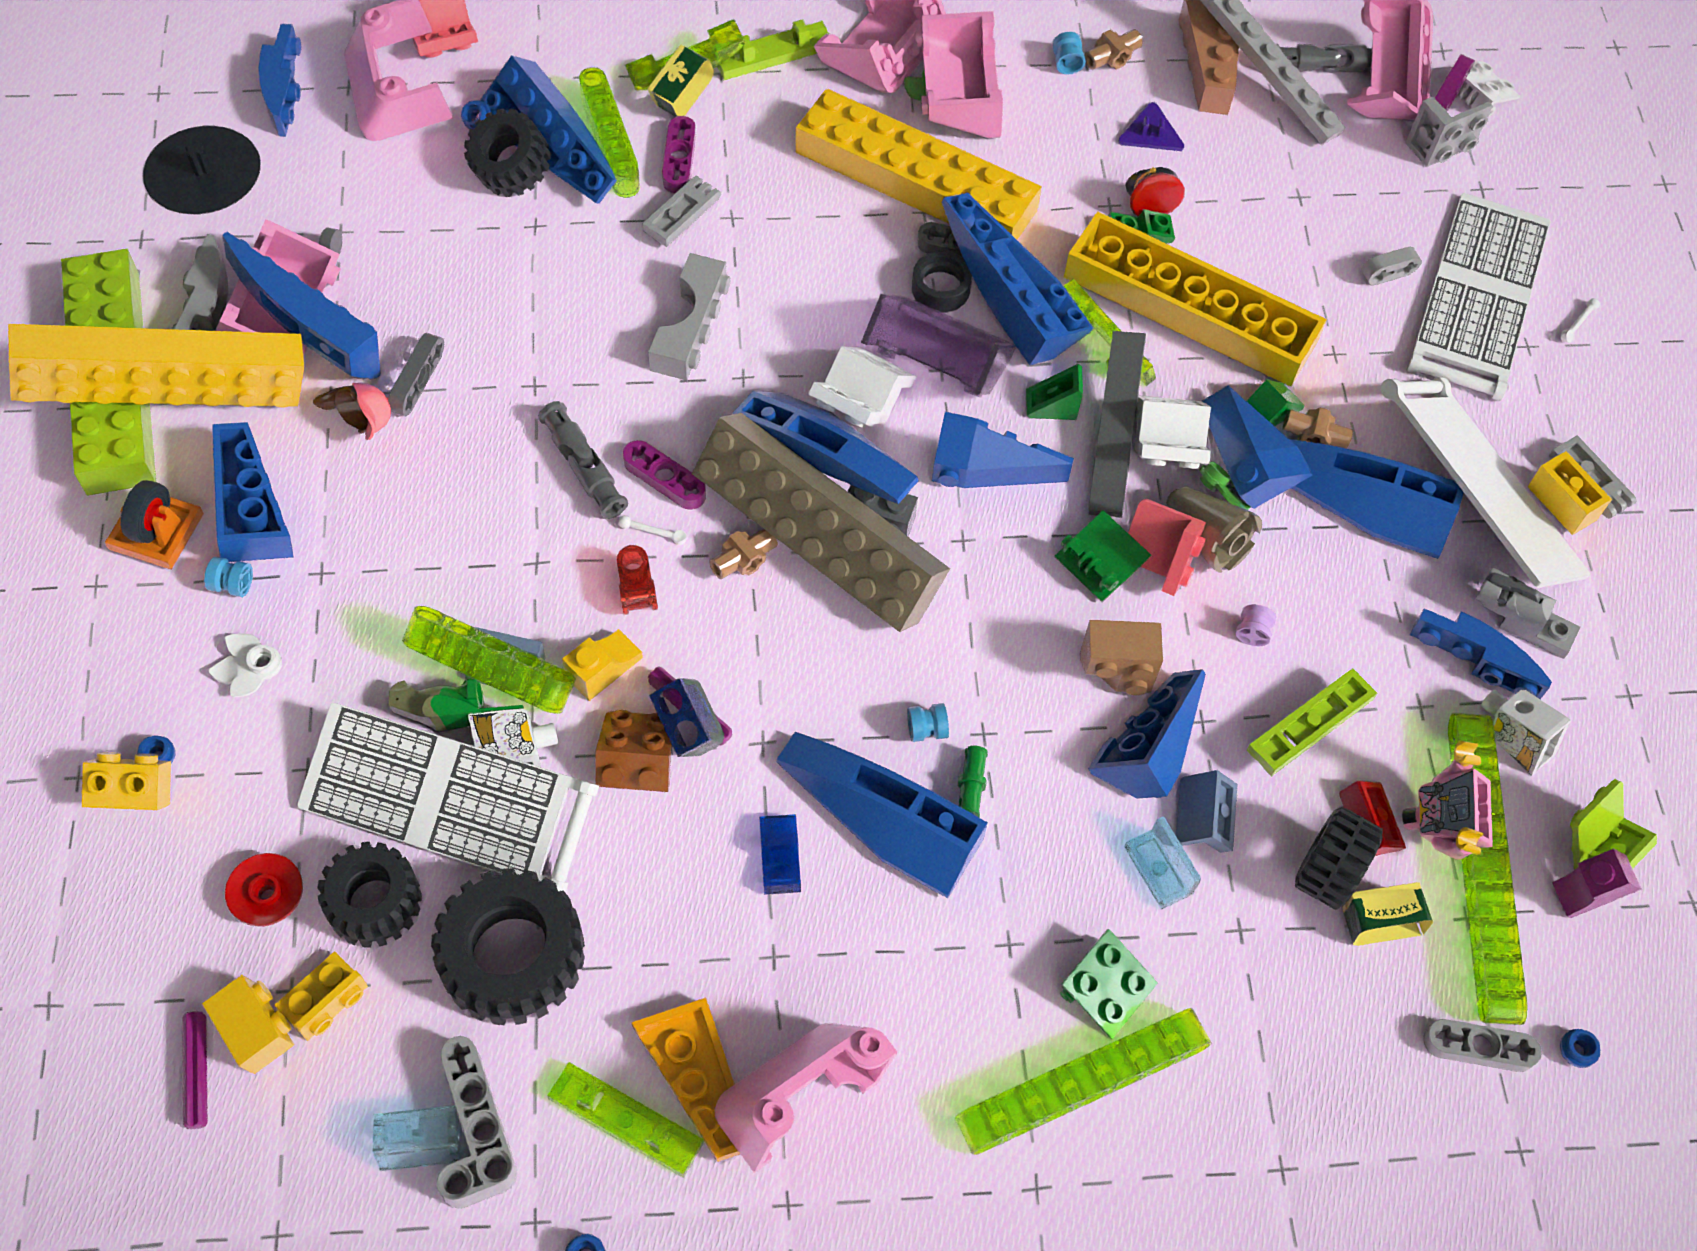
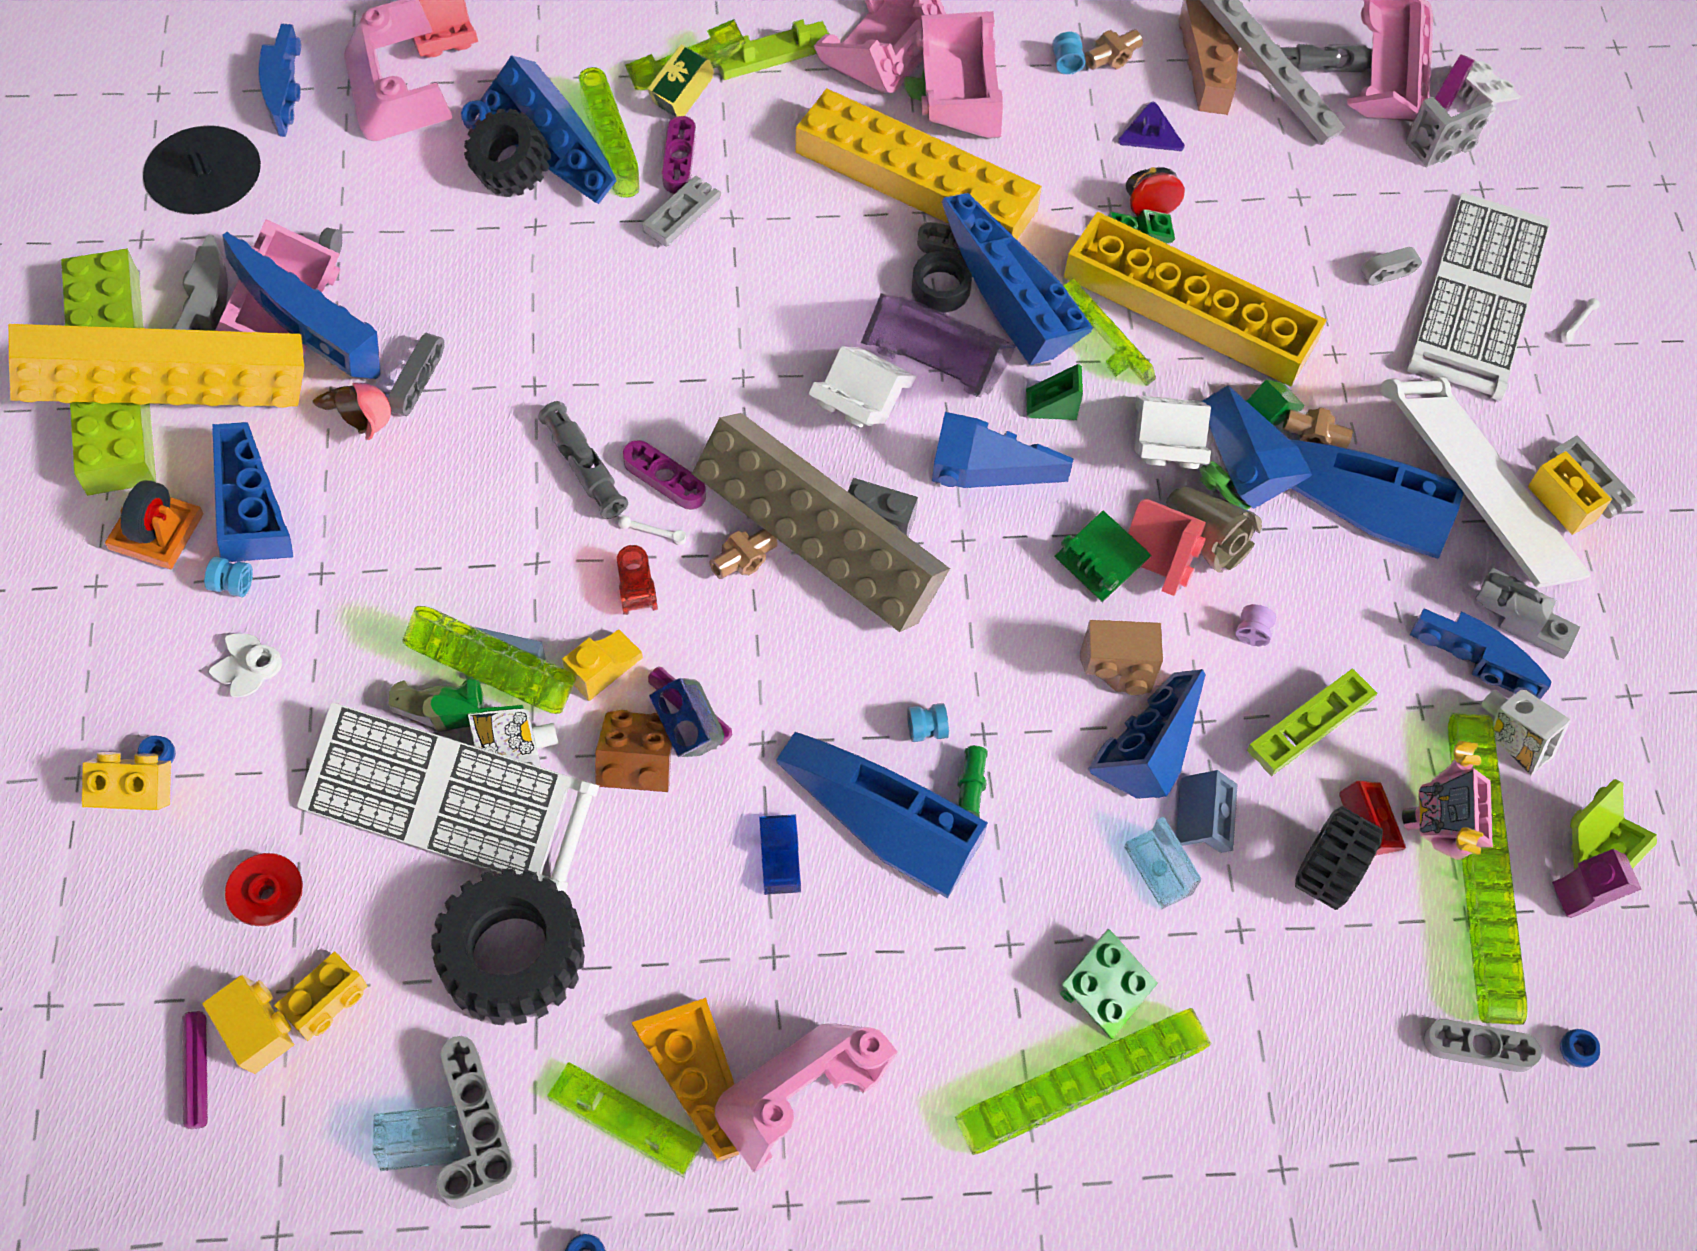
(353, 871): black tyre -> none
(677, 346): light grey arch -> none
(829, 444): blue wedge -> none
(1117, 424): dark grey tile -> none
(1387, 914): light yellow piece -> none

